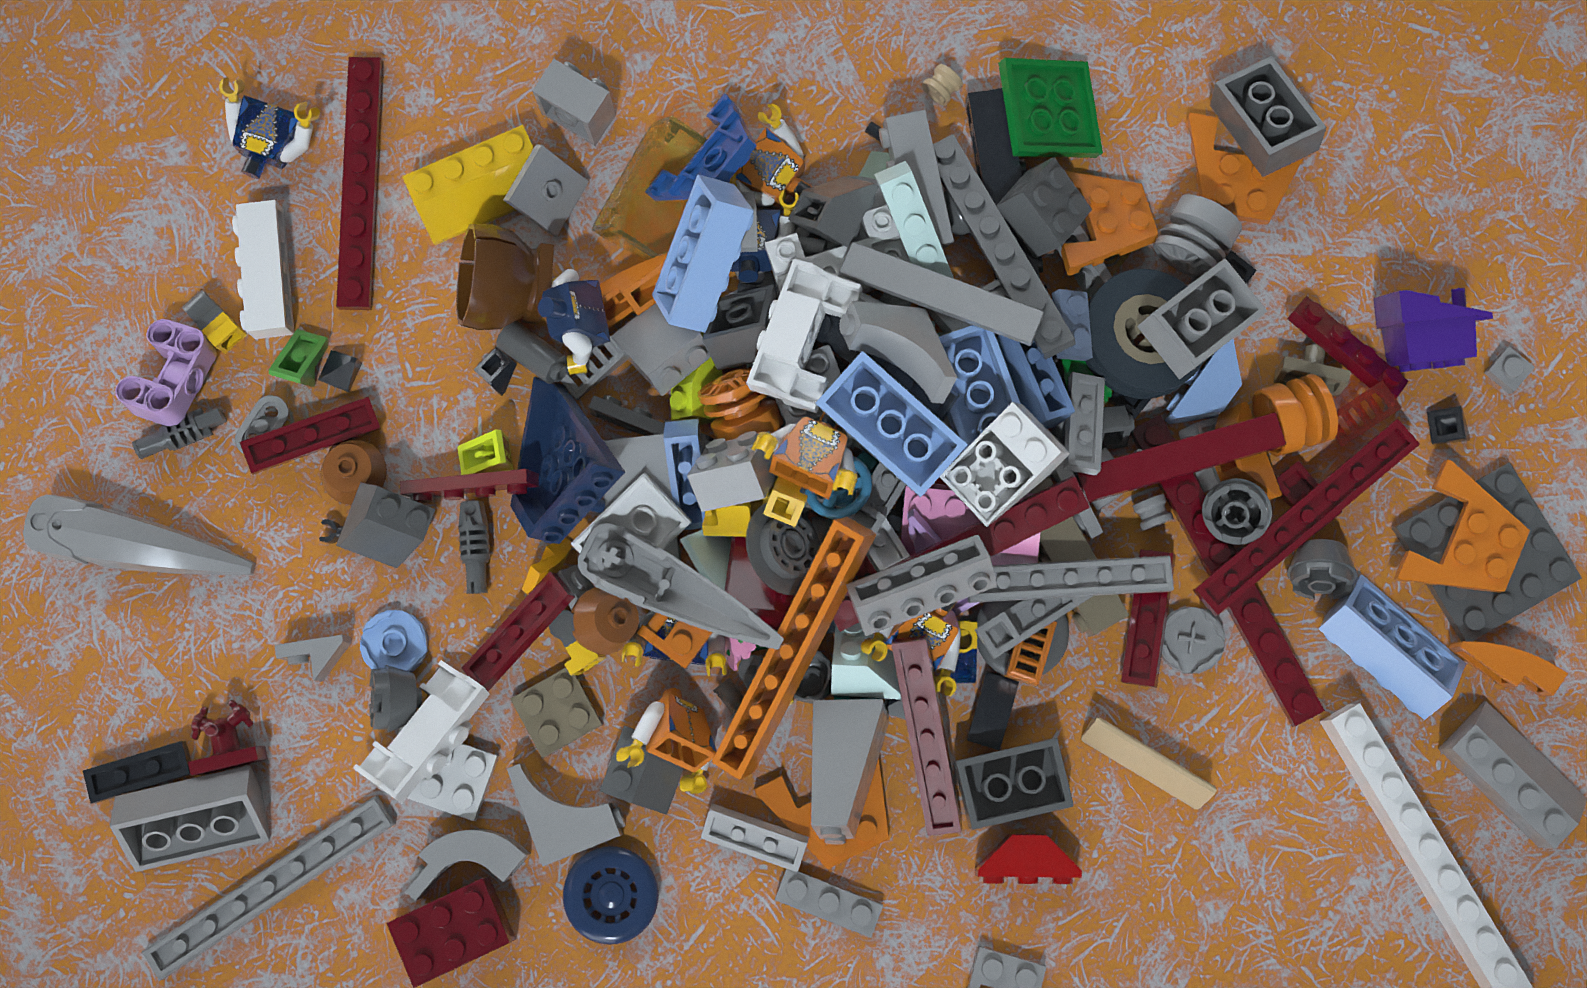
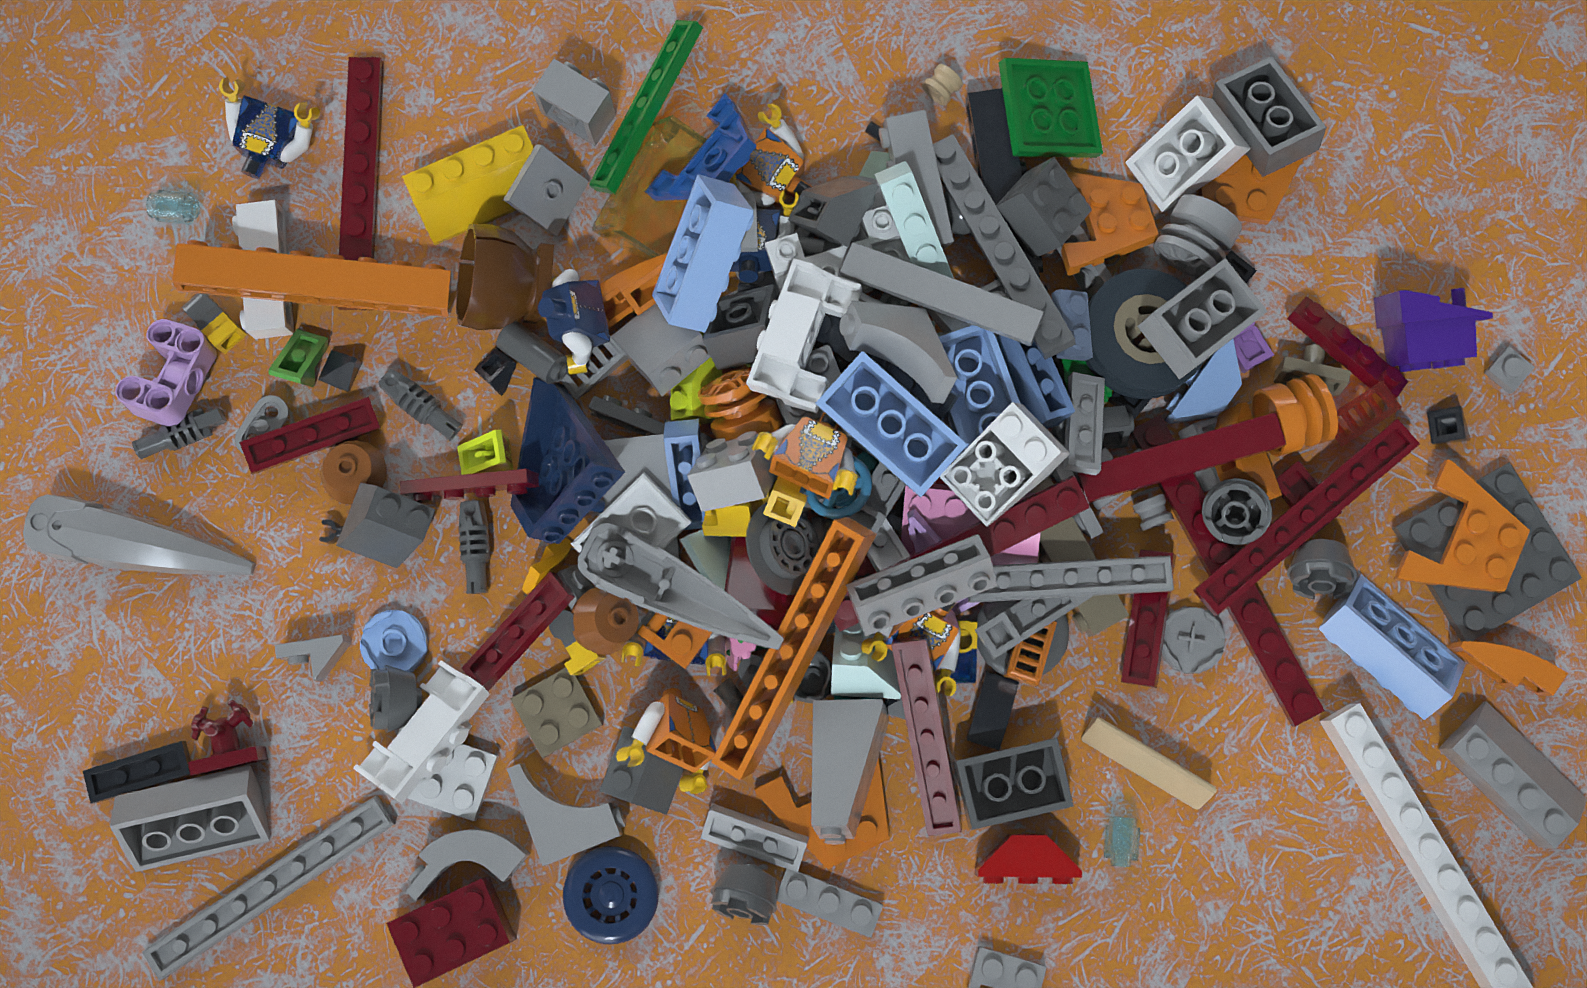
(173, 207): none -> clear light blue brick
(311, 279): none -> orange brick
(418, 403): none -> dark grey hinge
(645, 106): none -> green tile
(745, 893): none -> dark grey cone
(1122, 841): none -> clear light blue brick
(1187, 152): none -> white slope
(1251, 348): none -> medium lavender slope

